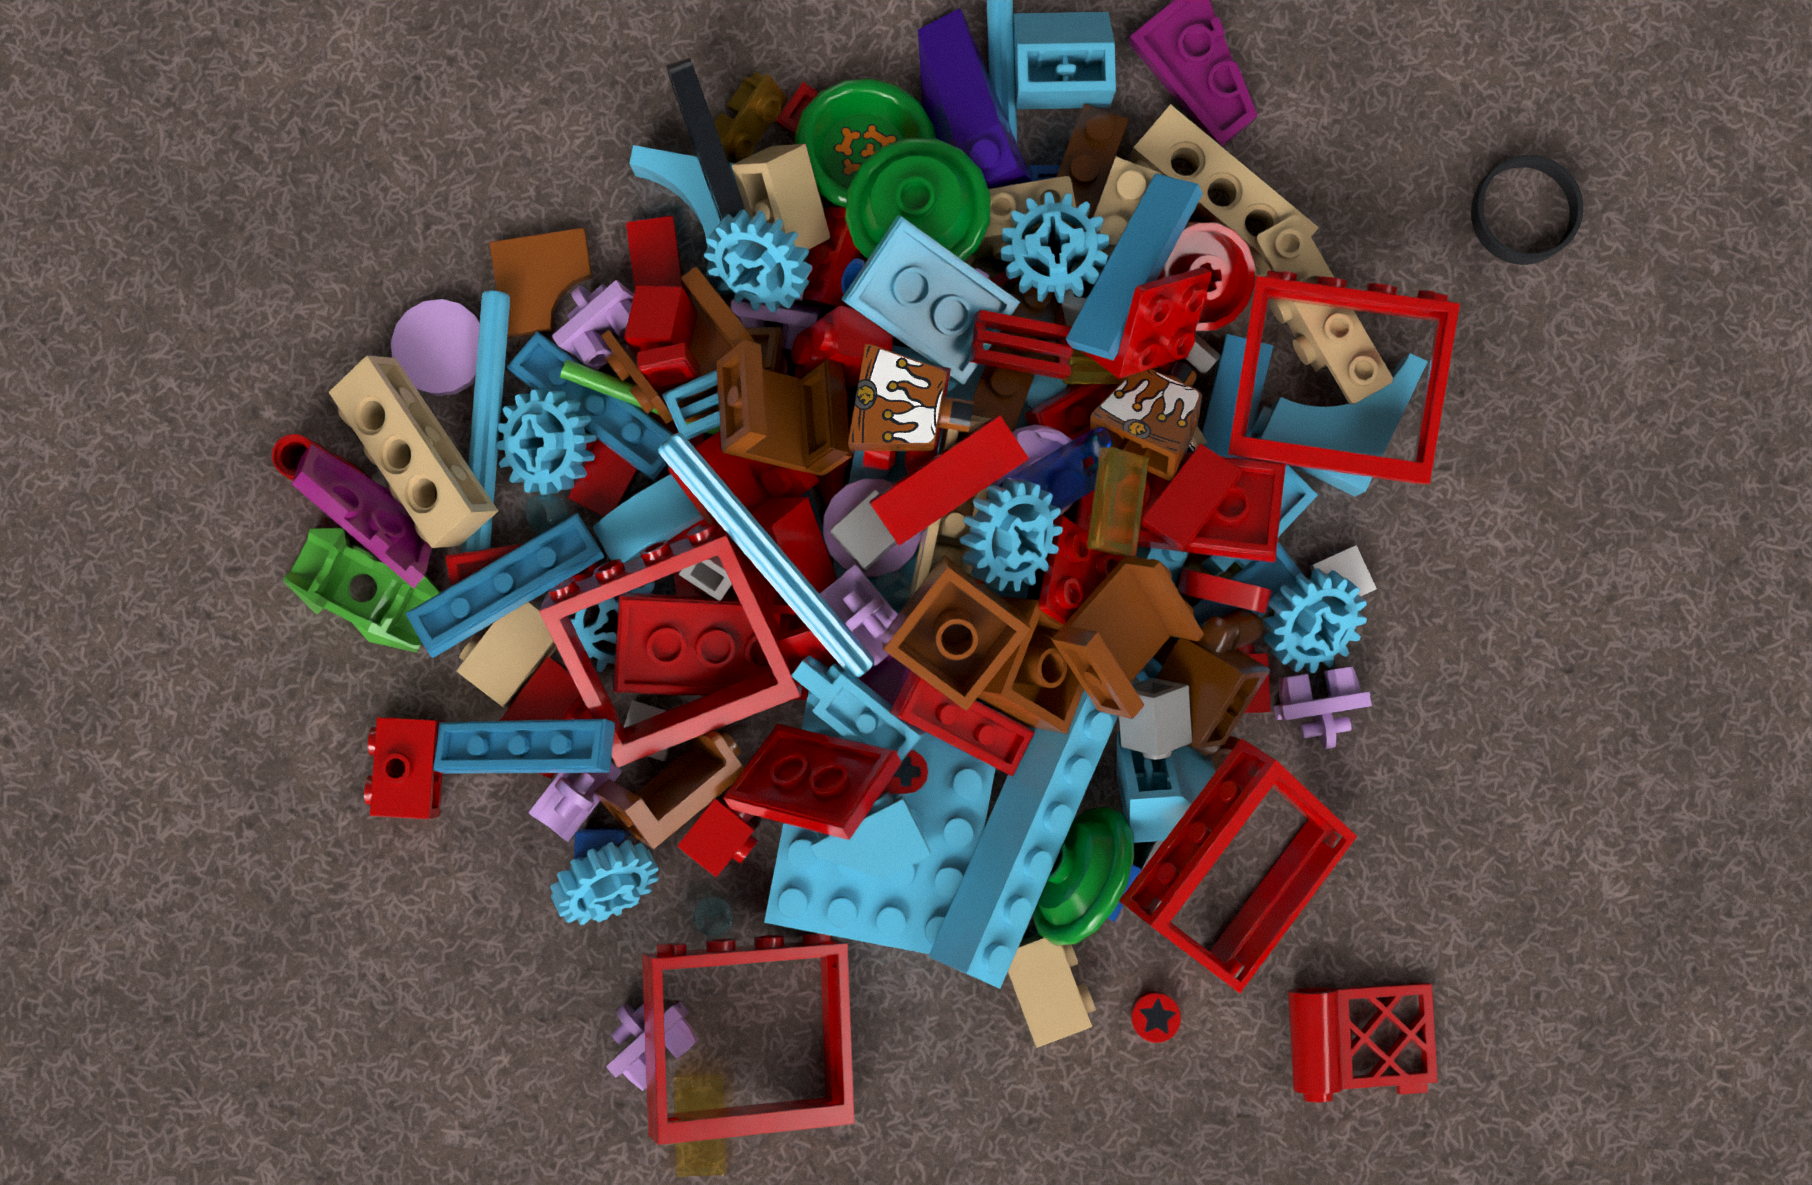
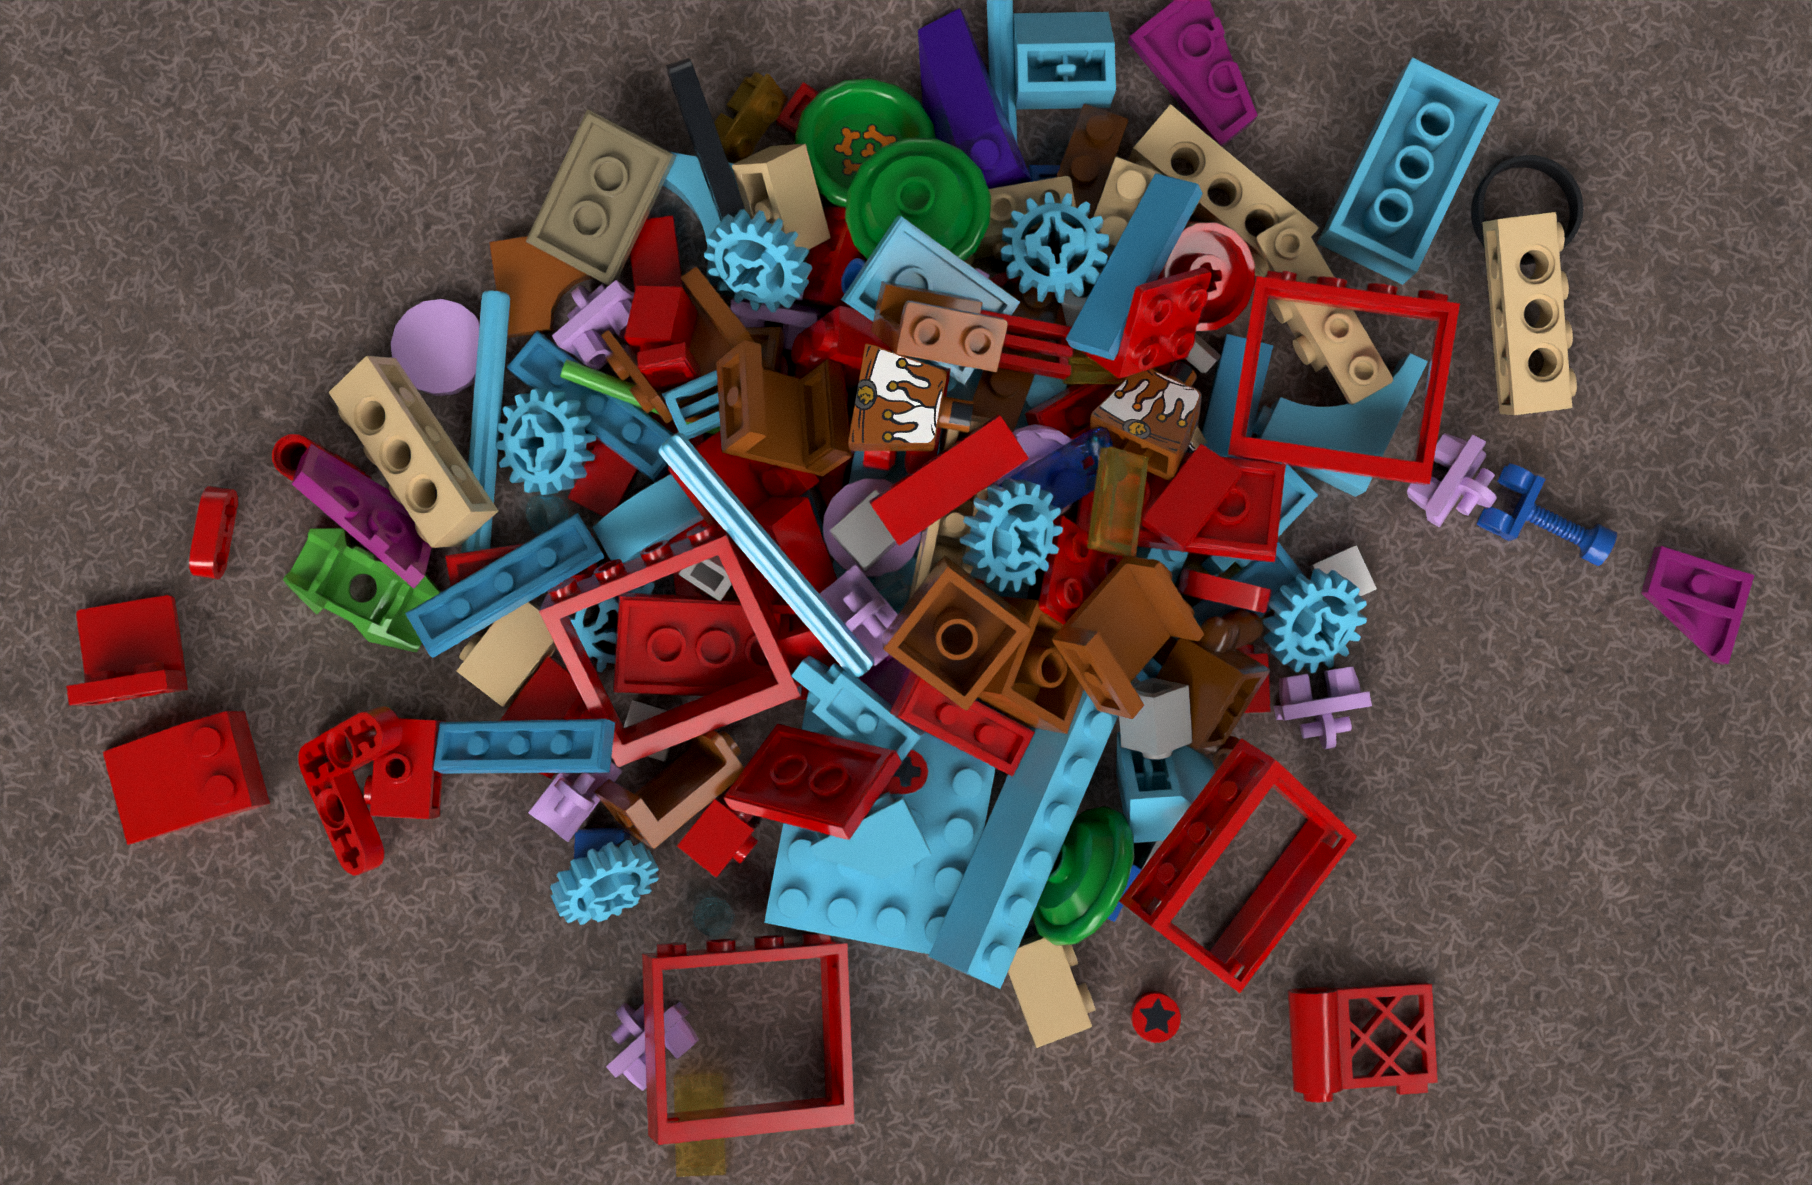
(129, 652): none -> red bracket
(186, 776): none -> red slope
(213, 532): none -> red beam
(354, 832): none -> red beam
(600, 198): none -> dark tan tile
(938, 327): none -> dark orange panel
(1408, 171): none -> medium azure brick
(1463, 460): none -> lavender hips
(1509, 294): none -> tan brick
(1594, 543): none -> blue bar
(1699, 599): none -> magenta wing

